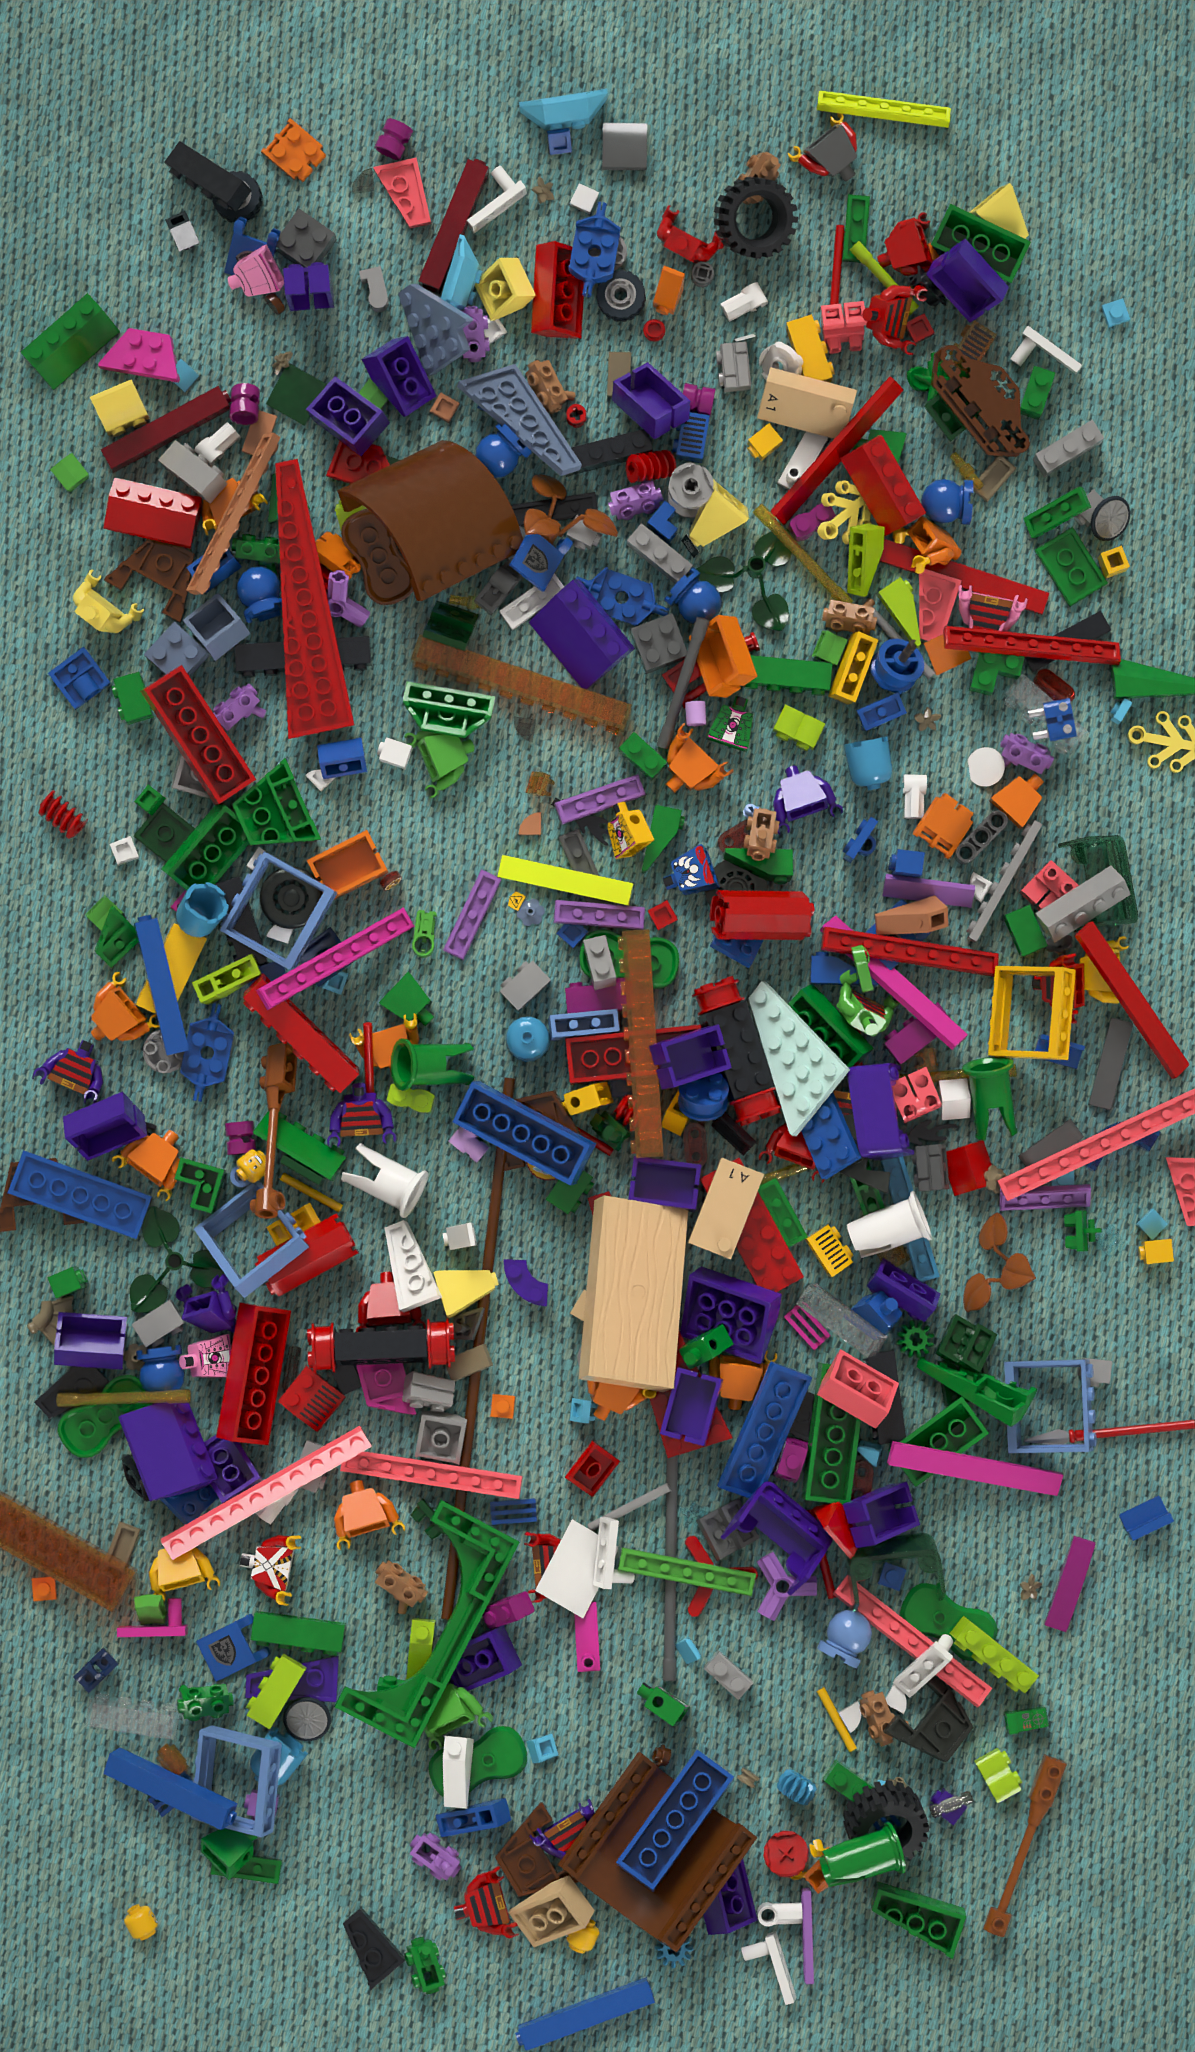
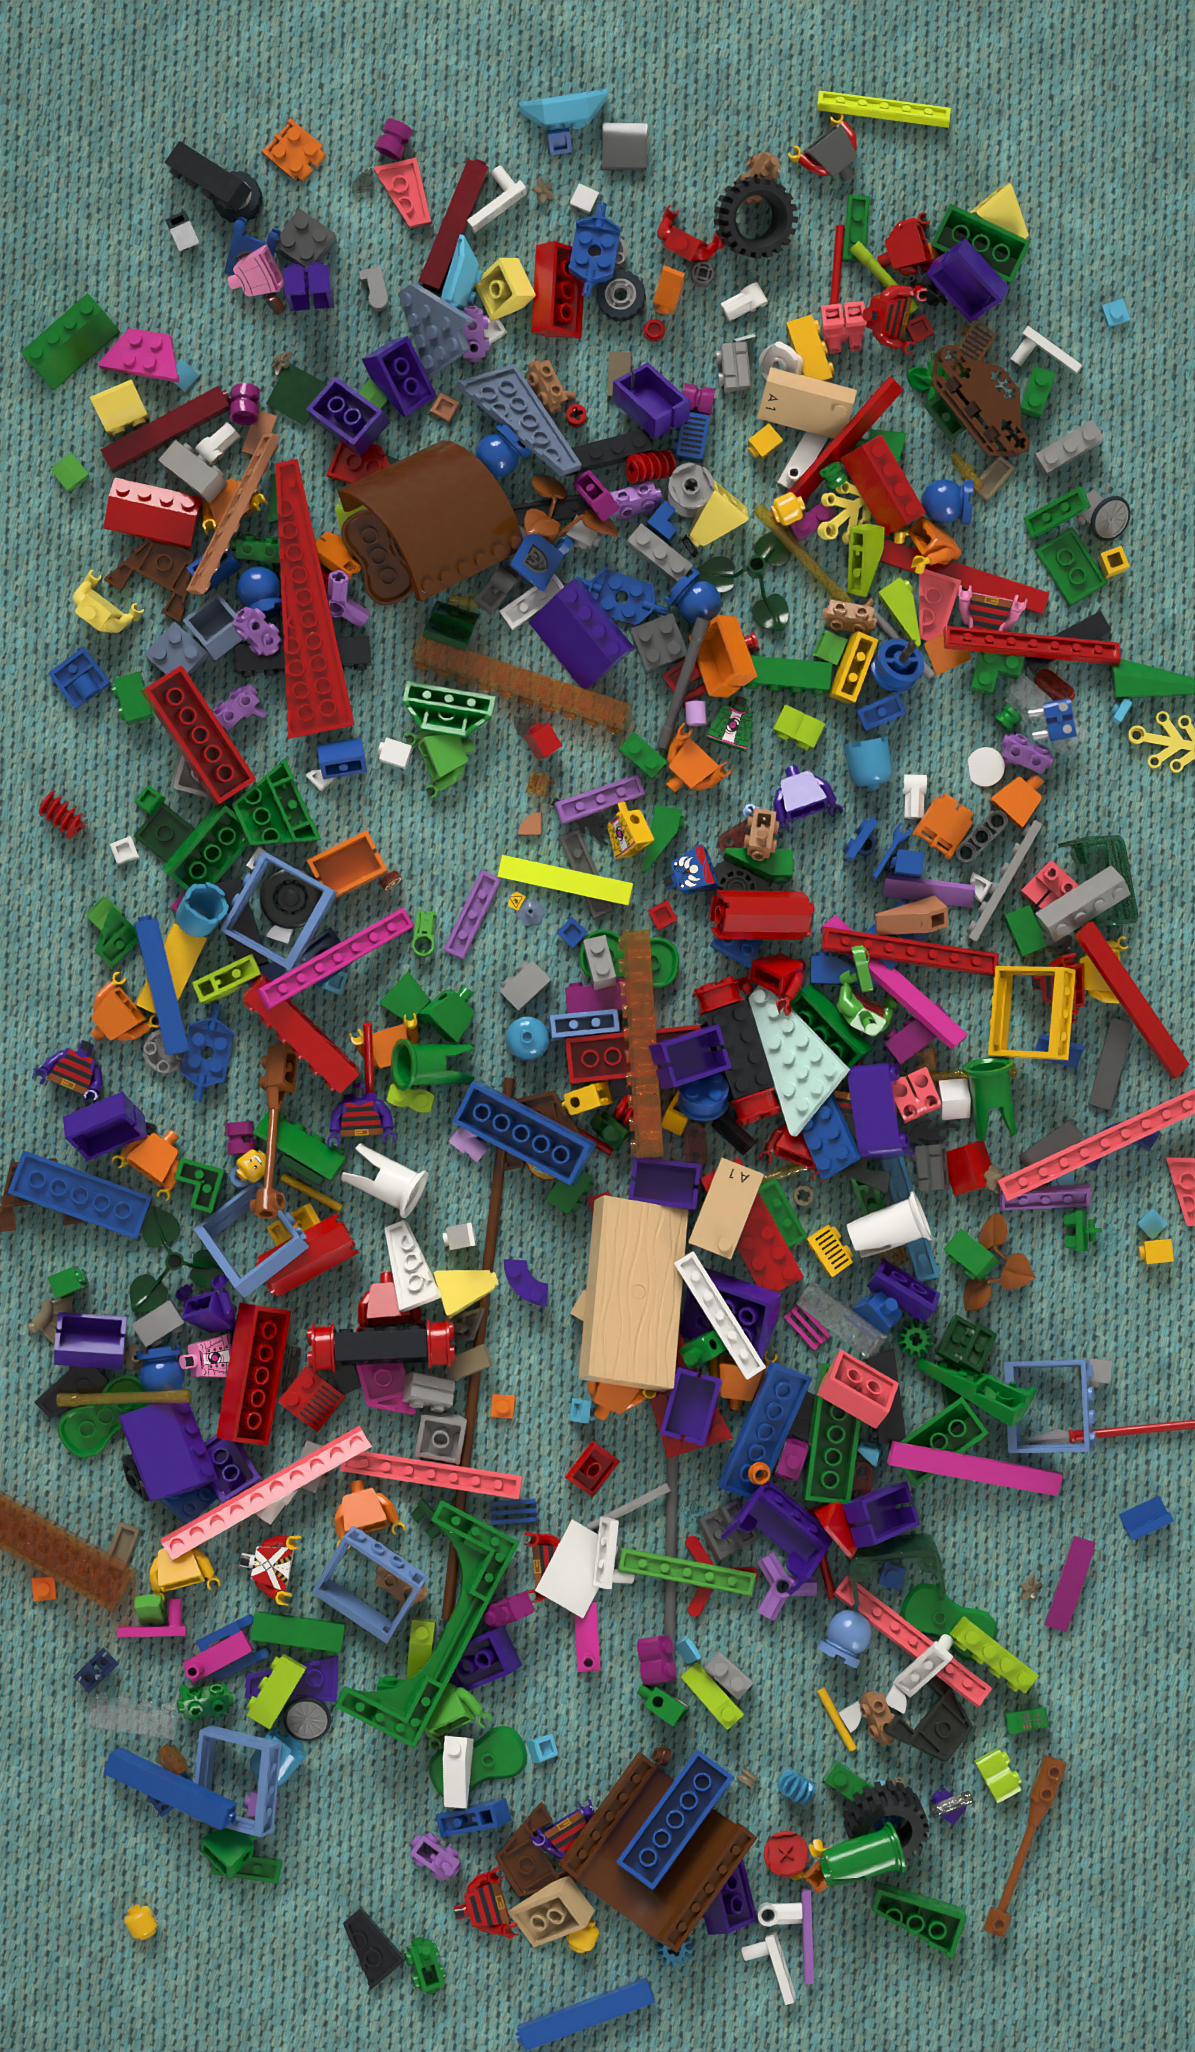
(217, 1656): none -> dark pink piece
(262, 636): none -> medium lavender brick
(355, 1608): none -> medium blue window
(449, 1013): none -> green torso
(542, 740): none -> red brick
(596, 495): none -> magenta brick
(599, 915): medium lavender tile -> none
(656, 1660): none -> magenta brick
(712, 1695): none -> lime slope
(719, 1315): none -> white plate
(764, 1475): none -> orange plate
(777, 974): none -> red torso
(787, 508): none -> yellow head
(805, 1189): none -> dark tan bush
(833, 475): none -> green wheel
(898, 837): none -> blue flag
(927, 720): dark tan plant -> none
(970, 1255): none -> green brick
(1008, 718): none -> green wheel

